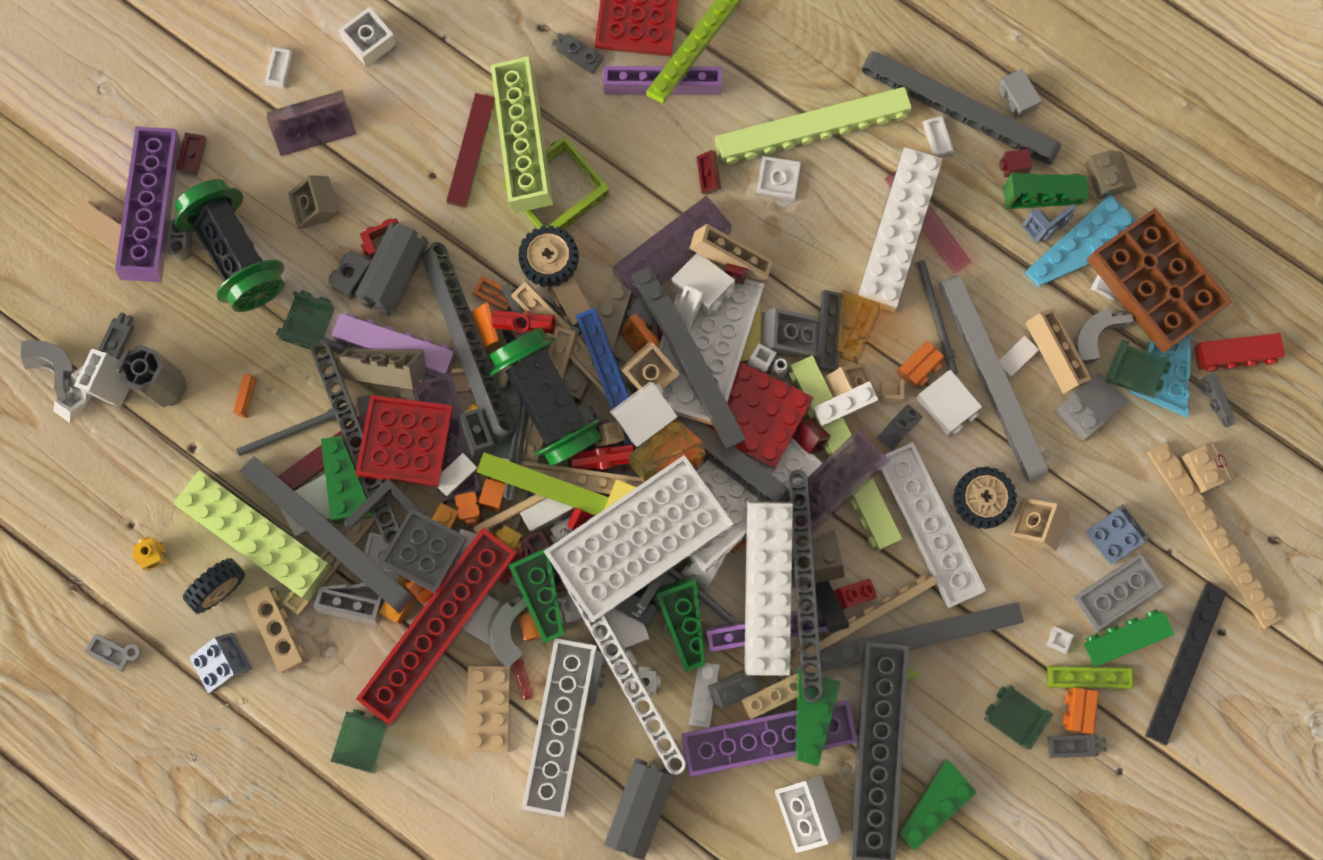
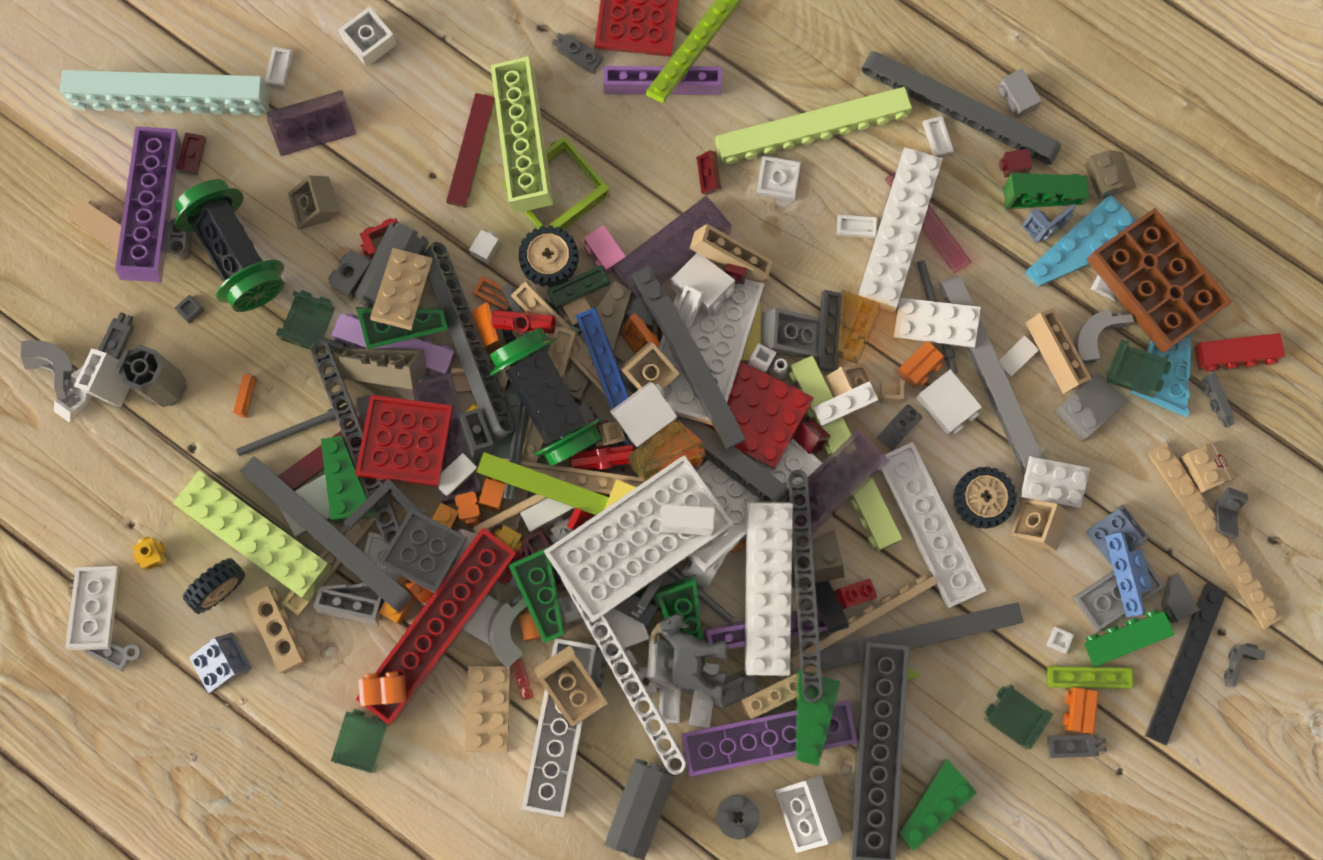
(92, 608): none -> white plate
(165, 92): none -> light aqua brick
(189, 309): none -> dark grey tile
(377, 334): none -> green wedge
(383, 689): none -> orange brick
(401, 289): none -> tan plate
(485, 246): none -> white brick
(570, 686): none -> tan slope
(578, 287): none -> dark green tile
(603, 249): none -> bright pink brick
(658, 663): none -> white plate
(670, 704): none -> white tile
(688, 519): none -> white brick
(689, 657): none -> dark grey animal
(749, 816): none -> dark grey brick
(856, 226): none -> white tile
(937, 322): none -> white plate
(1055, 482): none -> white plate
(1130, 573): none -> medium blue bracket
(1177, 600): none -> dark grey slope
(1227, 509): none -> dark grey bracket
(1235, 656): none -> dark grey bracket

